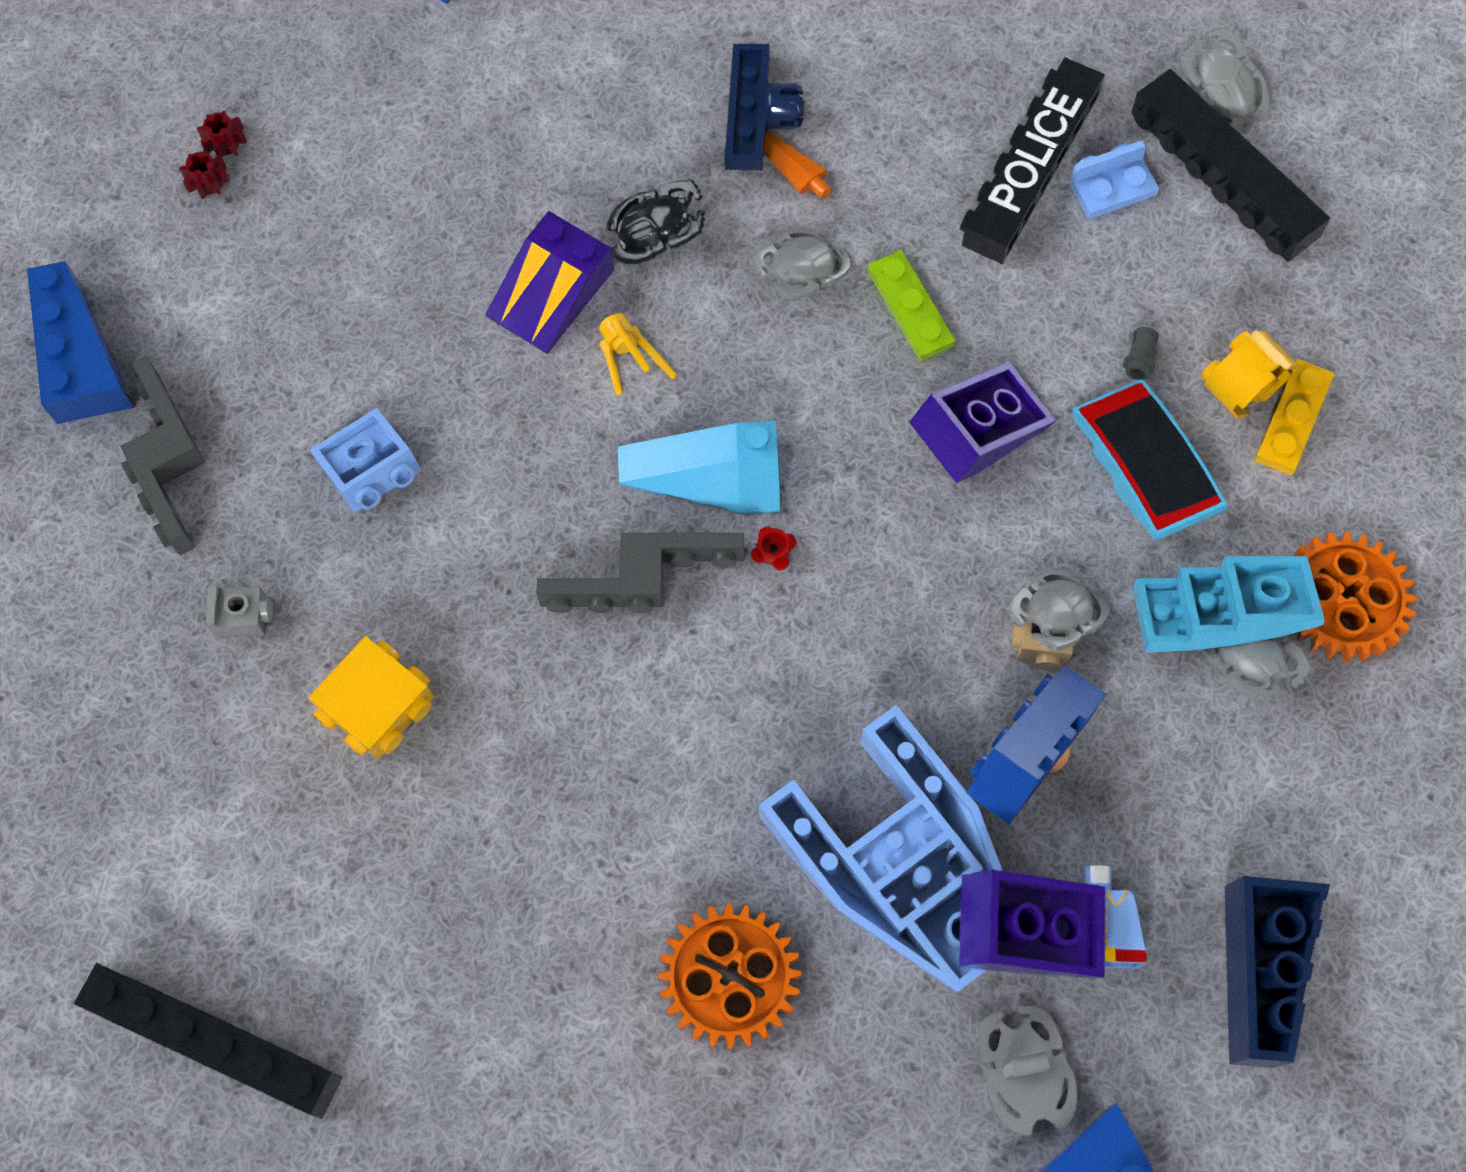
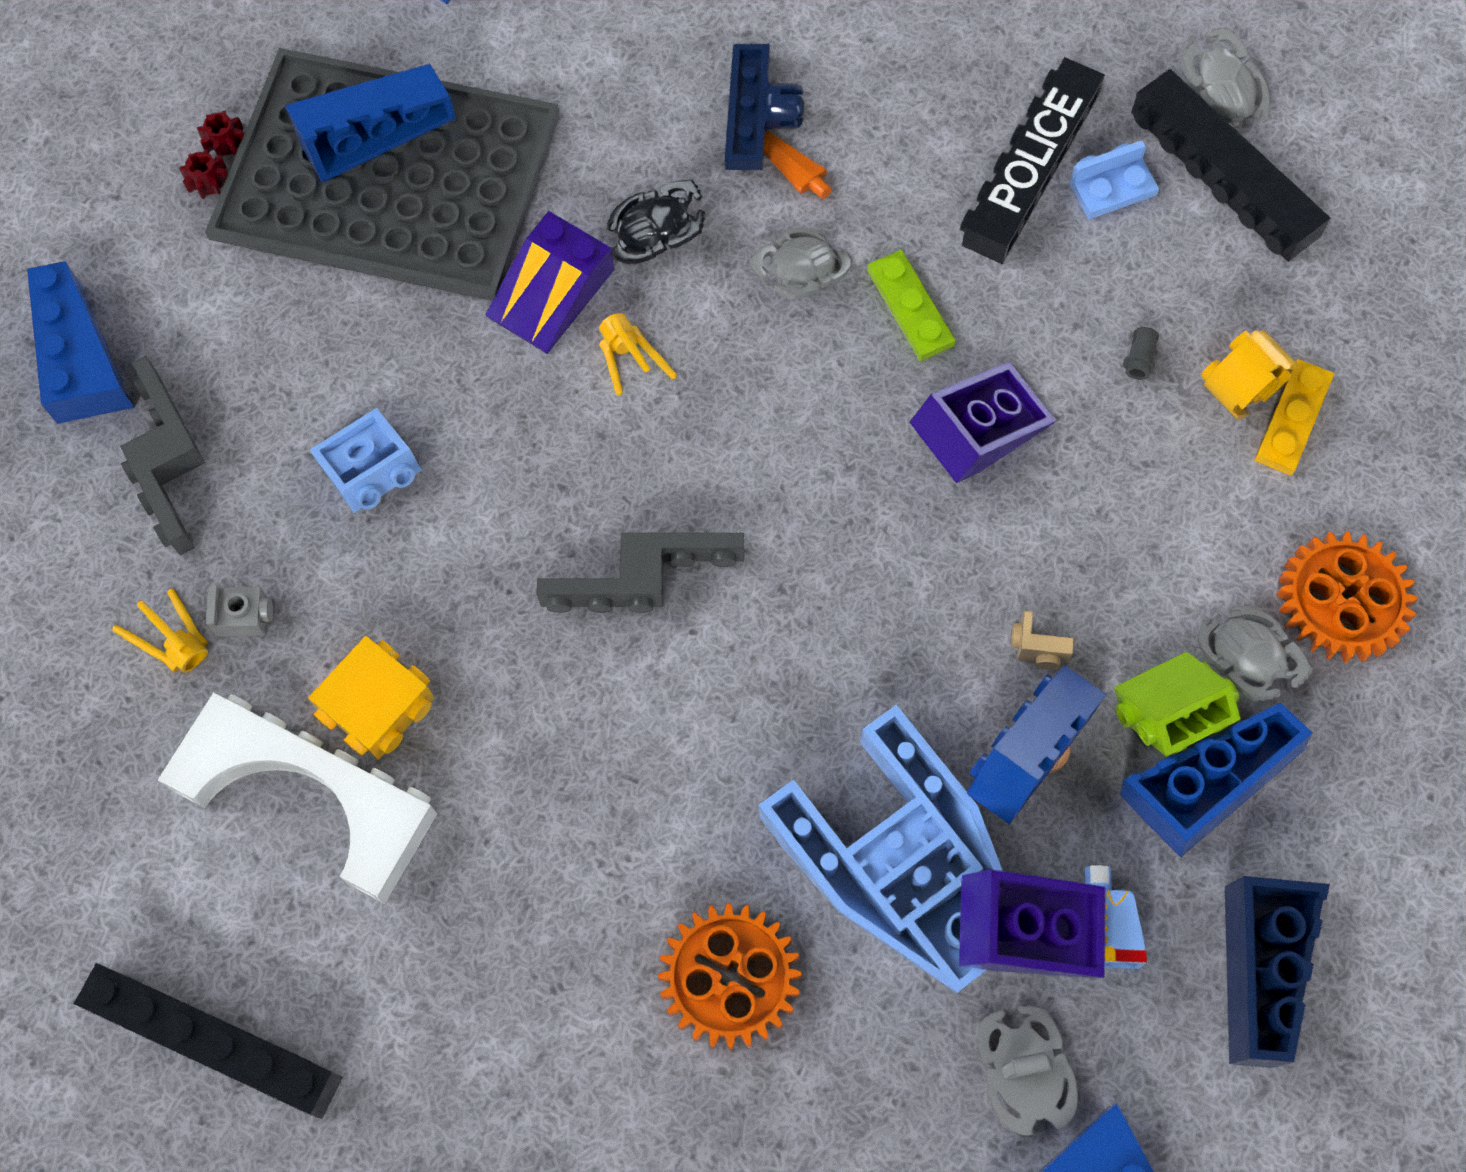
(183, 649): none -> yellow plant
(234, 742): none -> white arch
(369, 119): none -> blue wedge
(419, 214): none -> dark grey plate
(713, 466): medium azure wedge -> none
(773, 537): red plate -> none
(1059, 608): light grey shield -> none
(1149, 460): slope -> none
(1177, 703): none -> lime brick
(1204, 785): none -> blue wedge
(1227, 604): medium azure slope -> none

